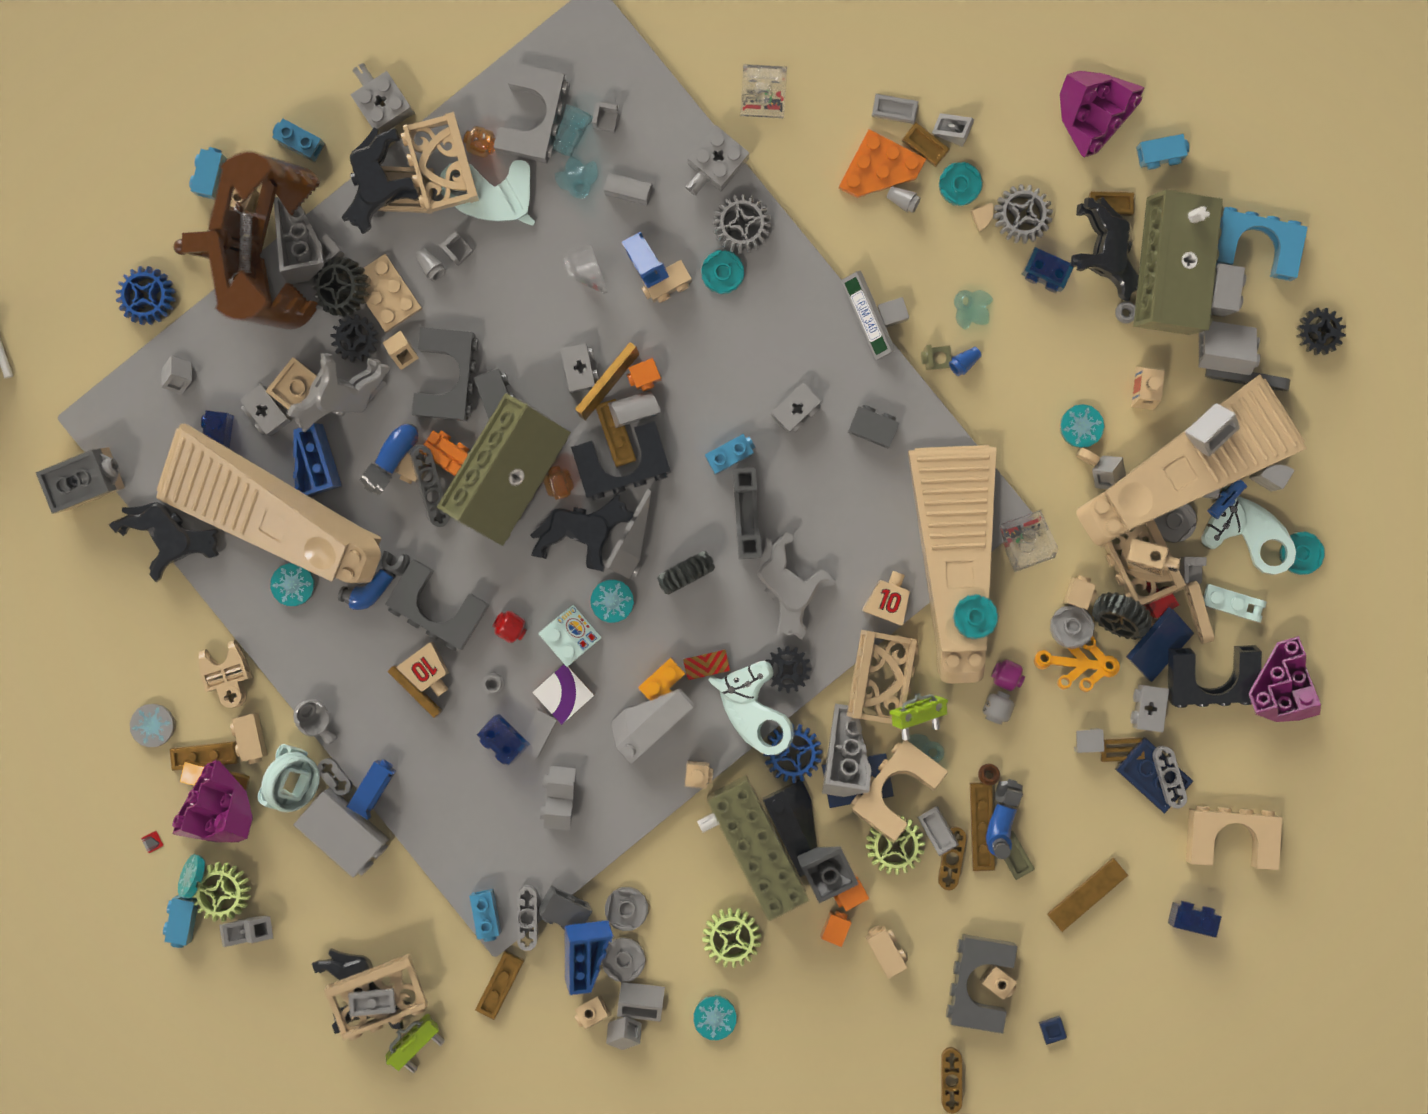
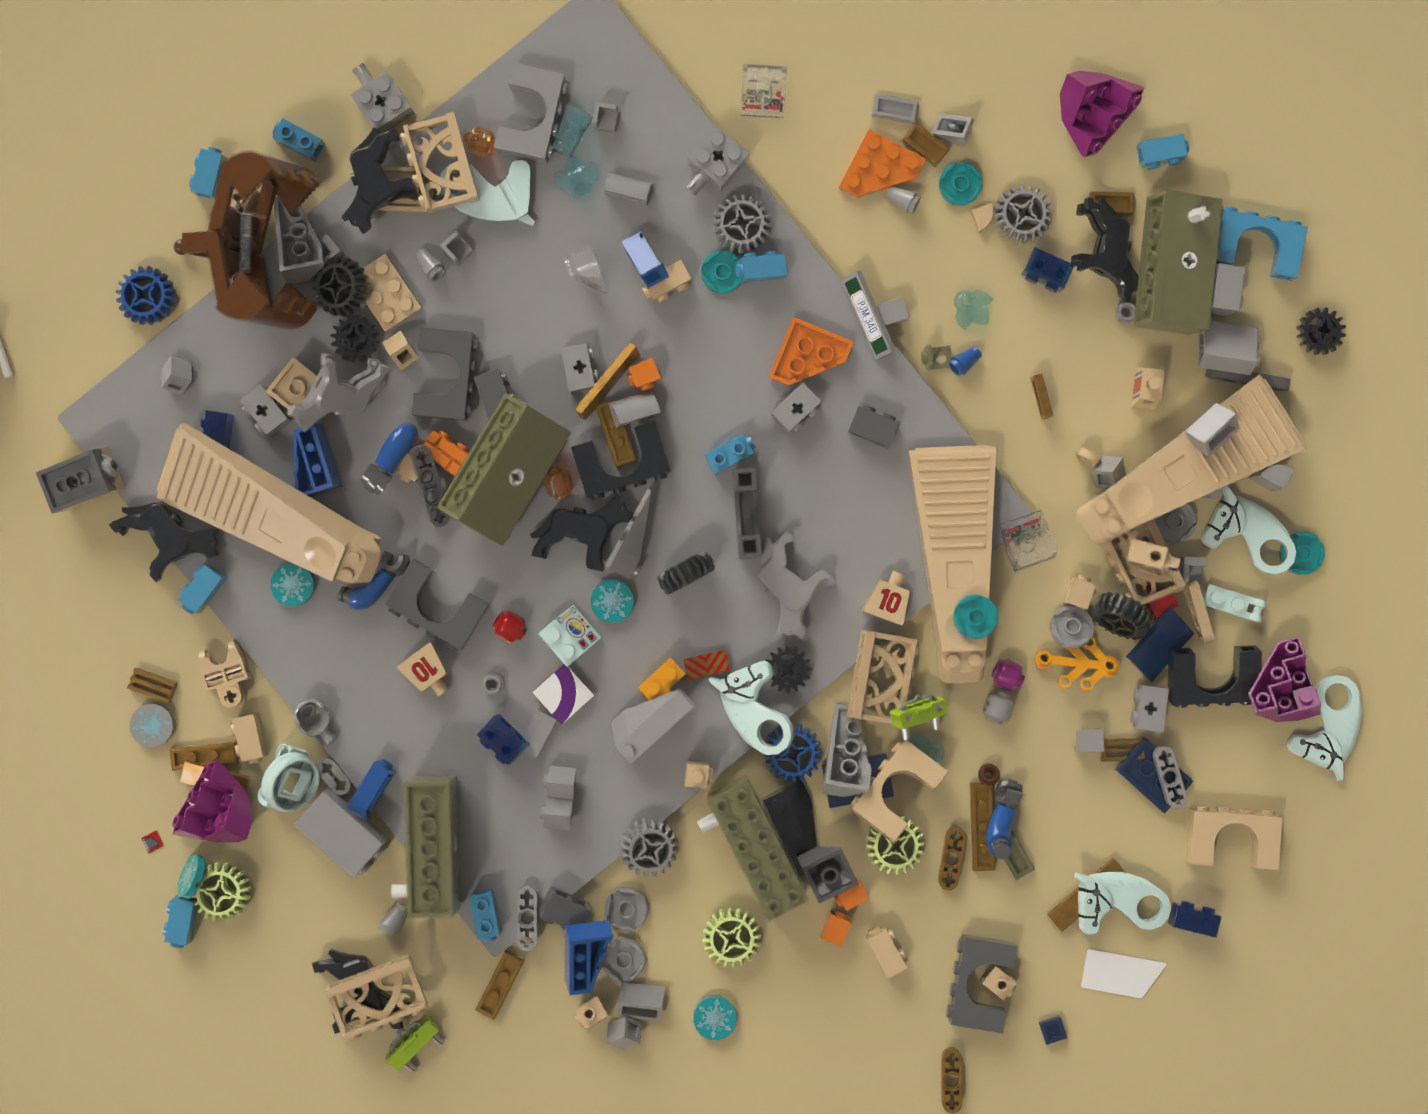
(134, 679): none -> pearl gold tile
(201, 589): none -> dark azure brick
(246, 930): light grey brick -> none
(372, 1002): light grey plate -> none
(393, 920): none -> light grey cone
(421, 697): pearl gold tile -> none
(431, 847): none -> olive piece
(656, 842): none -> light grey gear
(761, 268): none -> dark azure brick
(808, 352): none -> orange plate
(938, 831): light grey tile -> none
(1041, 396): none -> pearl gold tile
(1082, 426): teal tile -> none
(1119, 973): none -> white sticker
(1122, 890): none -> light aqua animal
(1233, 491): blue pin -> none
(1340, 729): none -> light aqua animal

